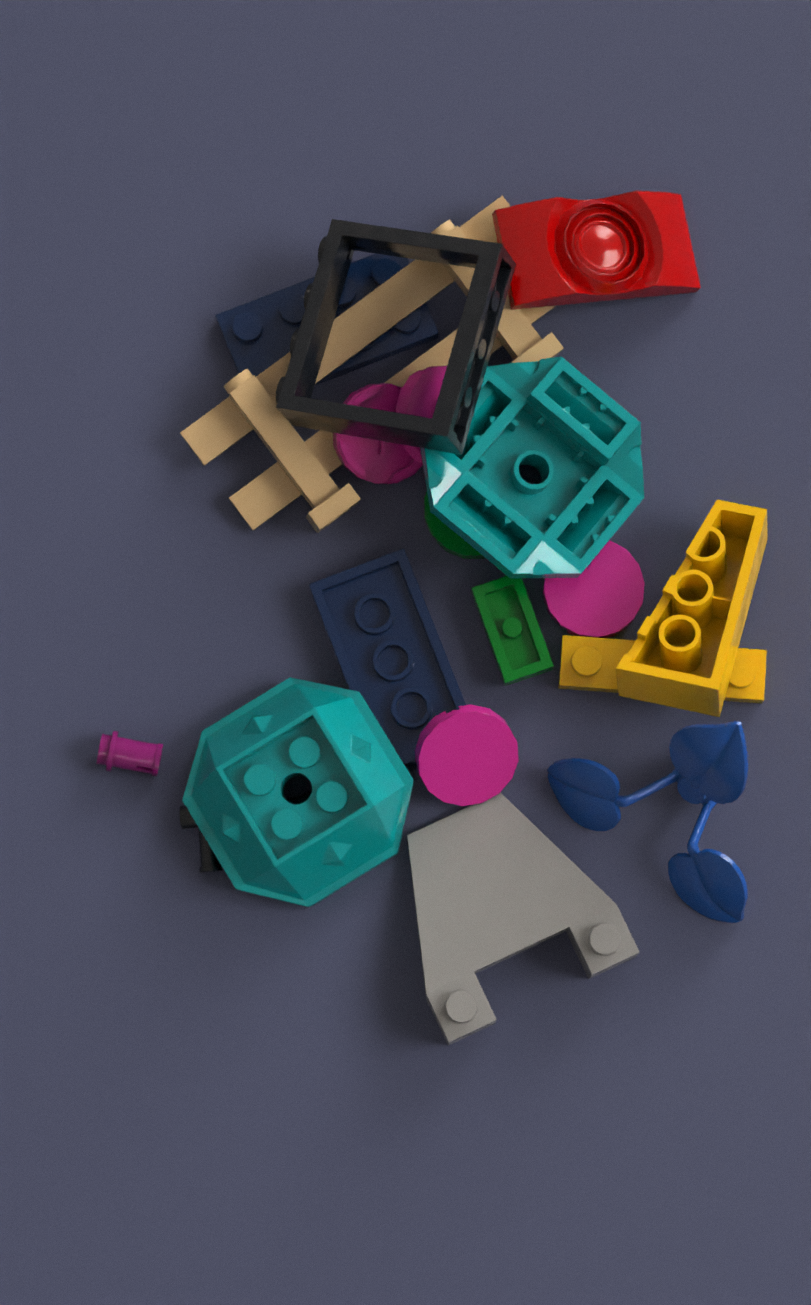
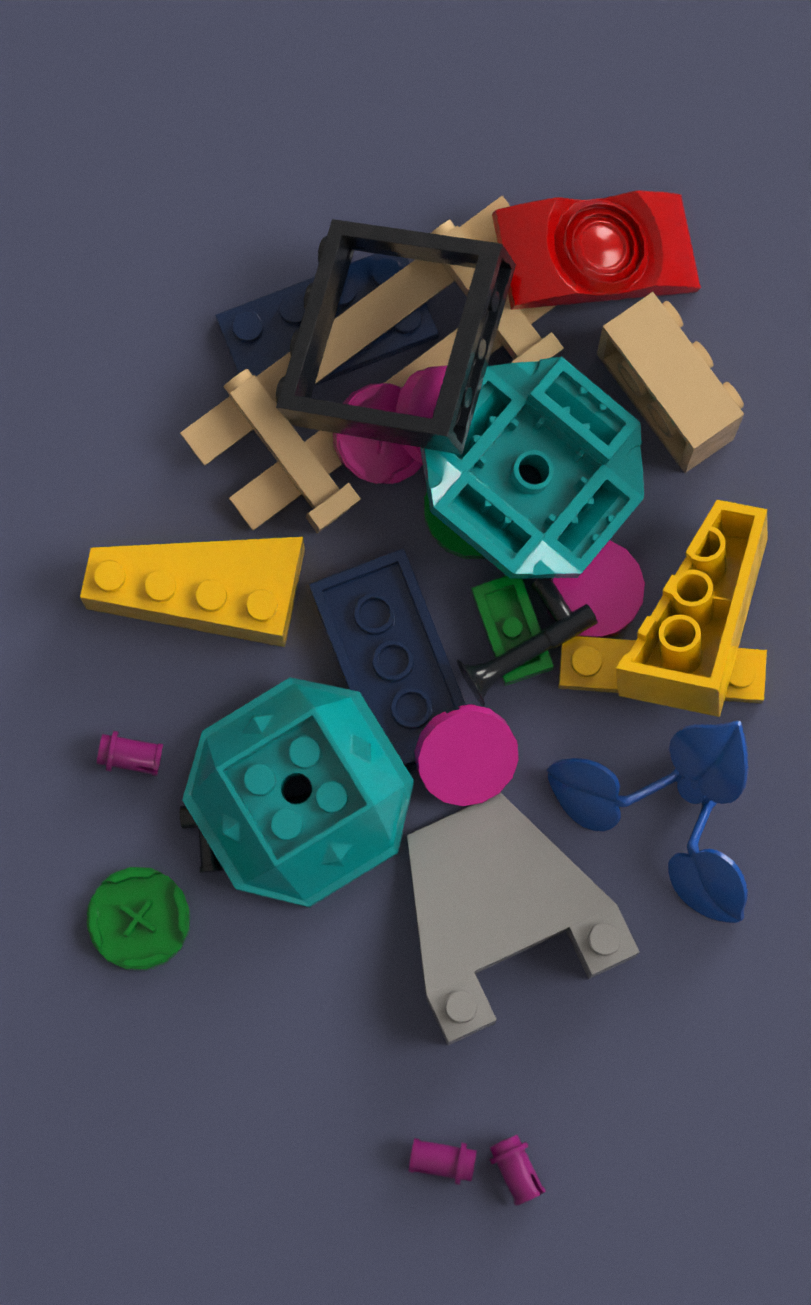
(138, 918): none -> green tile
(202, 586): none -> yellow wedge
(443, 1160): none -> magenta pin
(516, 1169): none -> magenta pin
(566, 626): none -> black piece
(670, 381): none -> tan brick

